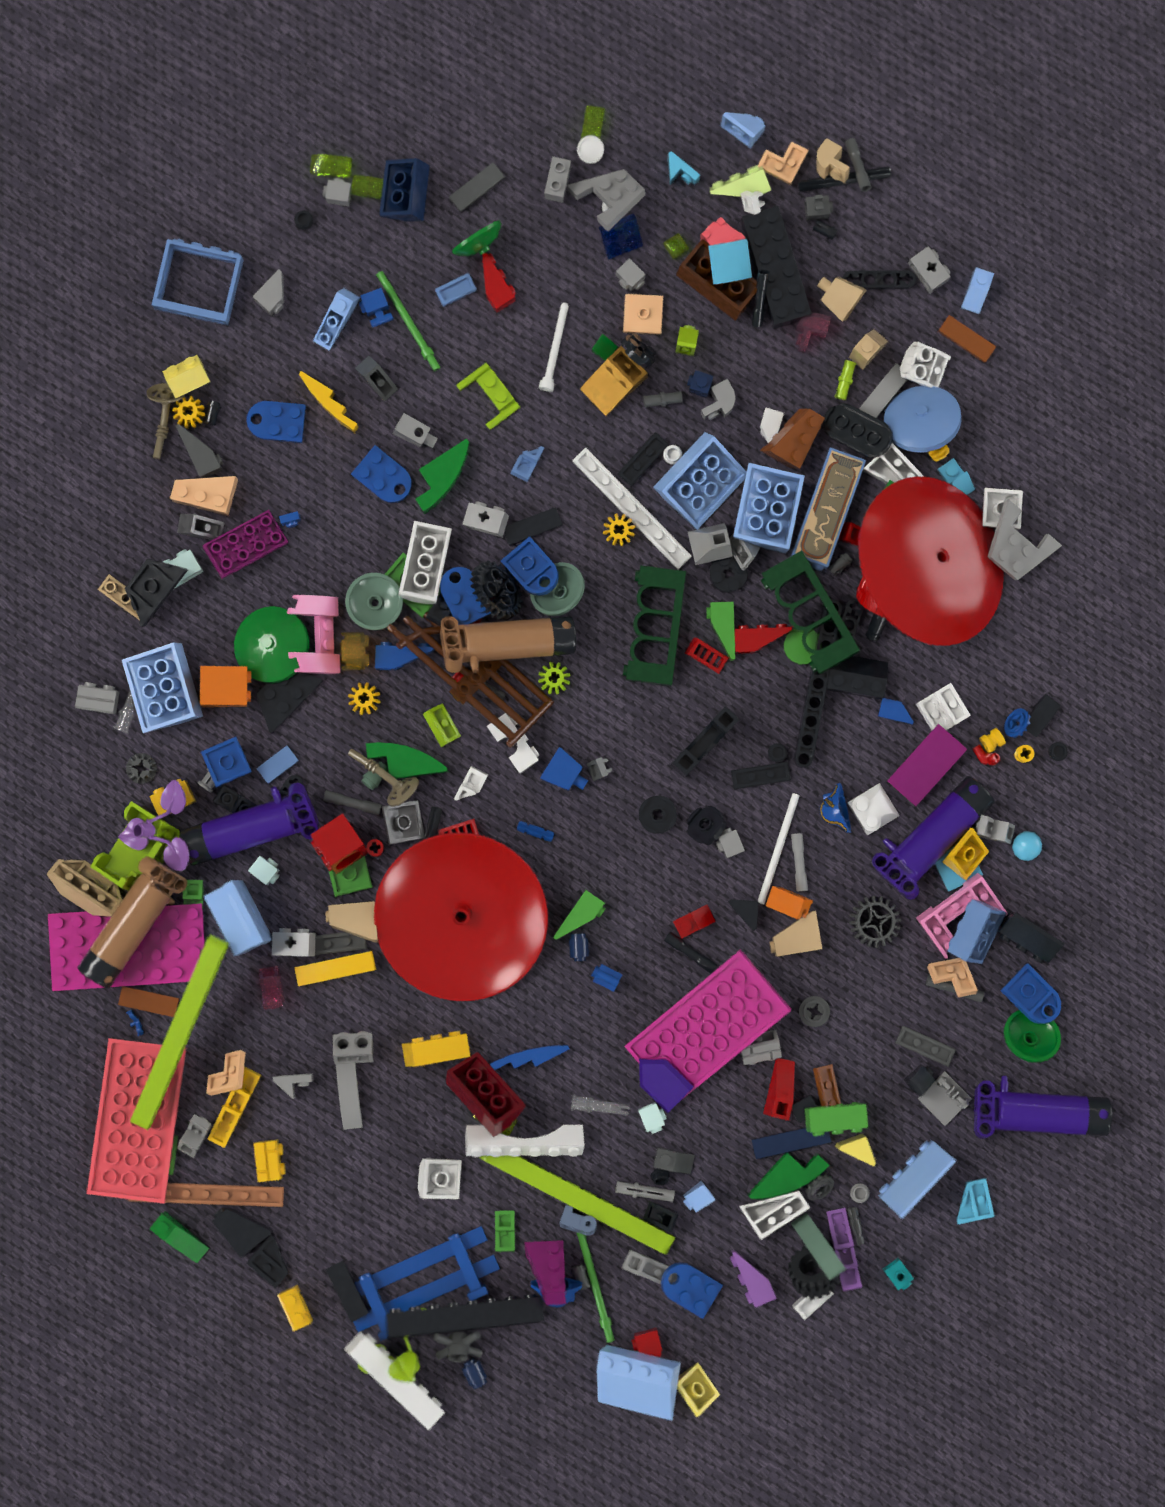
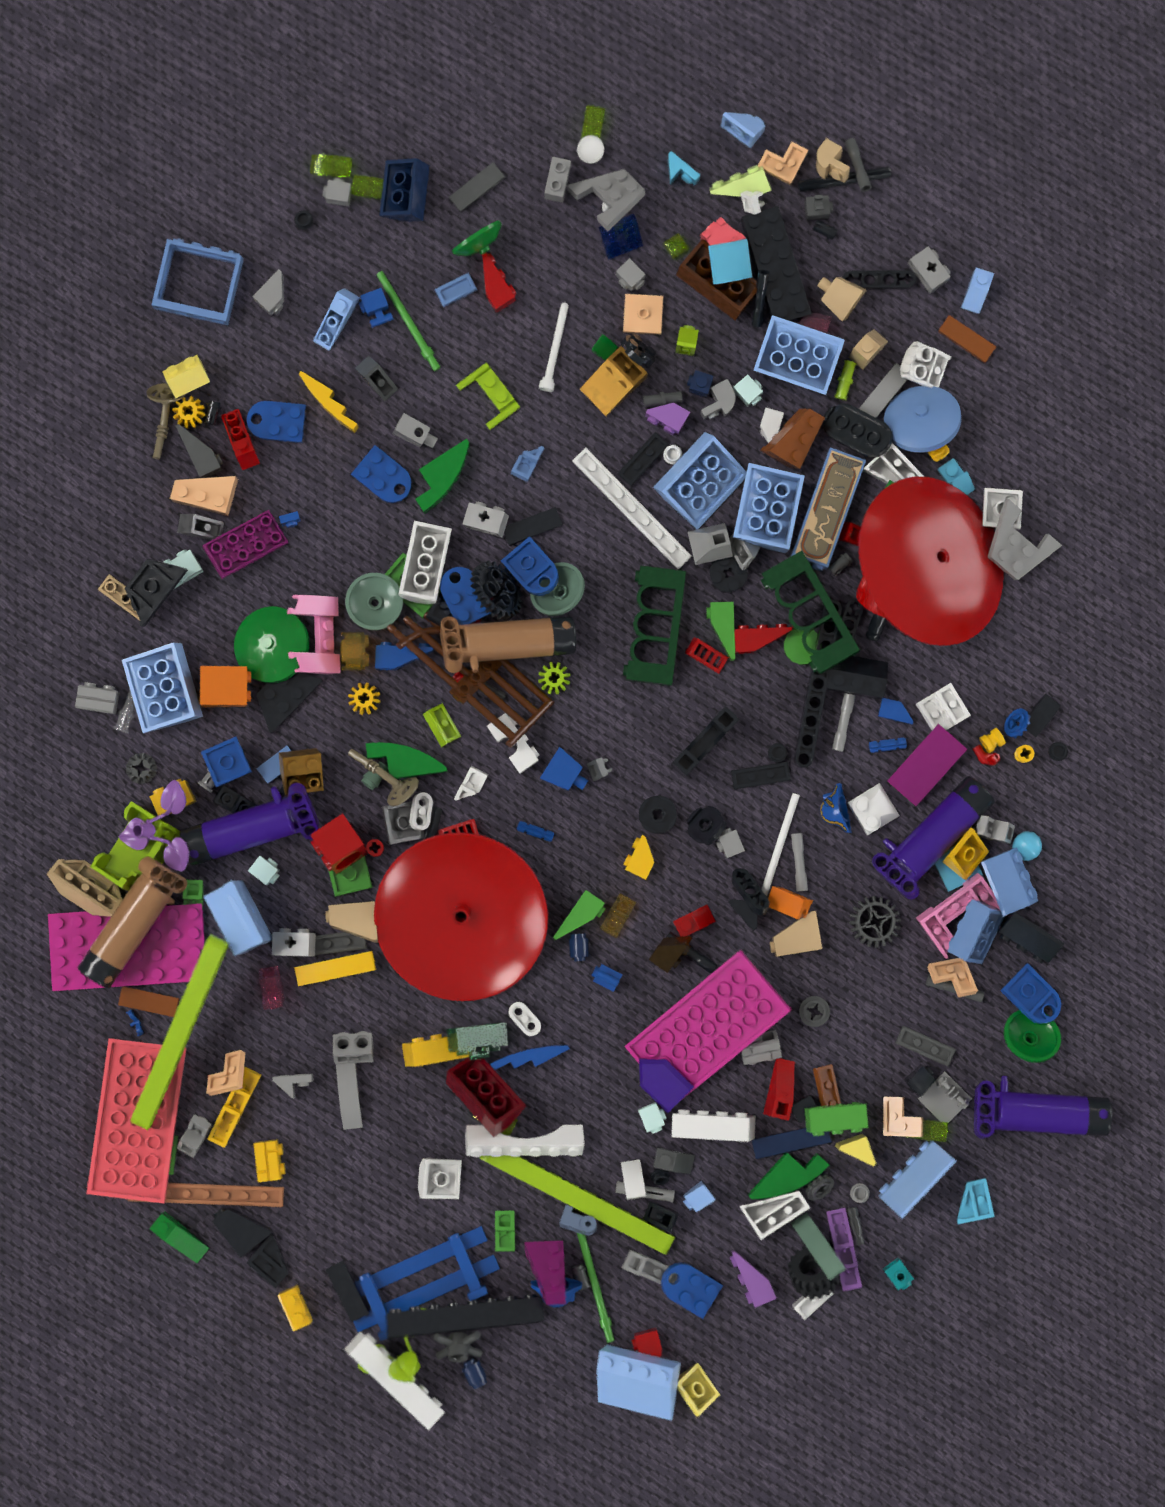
(240, 439): none -> red slope
(302, 768): none -> pearl gold slope
(340, 799): dark grey piece -> none
(423, 812): none -> white plate
(484, 1035): none -> clear green piece
(524, 1019): none -> white plate
(589, 1105): clear pin -> none
(618, 536): yellow gear -> none
(618, 915): none -> clear yellow slope
(633, 1179): none -> white slope
(641, 859): none -> yellow slope
(669, 951): none -> dark brown slope
(670, 416): none -> medium lavender slope
(713, 1126): none -> white wedge
(748, 391): none -> light aqua brick
(750, 899): none -> black beam
(799, 355): none -> light blue slope
(846, 710): none -> light grey piece
(887, 745): none -> blue axle
(894, 1121): none -> light nougat plate
(934, 1131): none -> clear neon green slope
(1010, 881): none -> medium blue slope

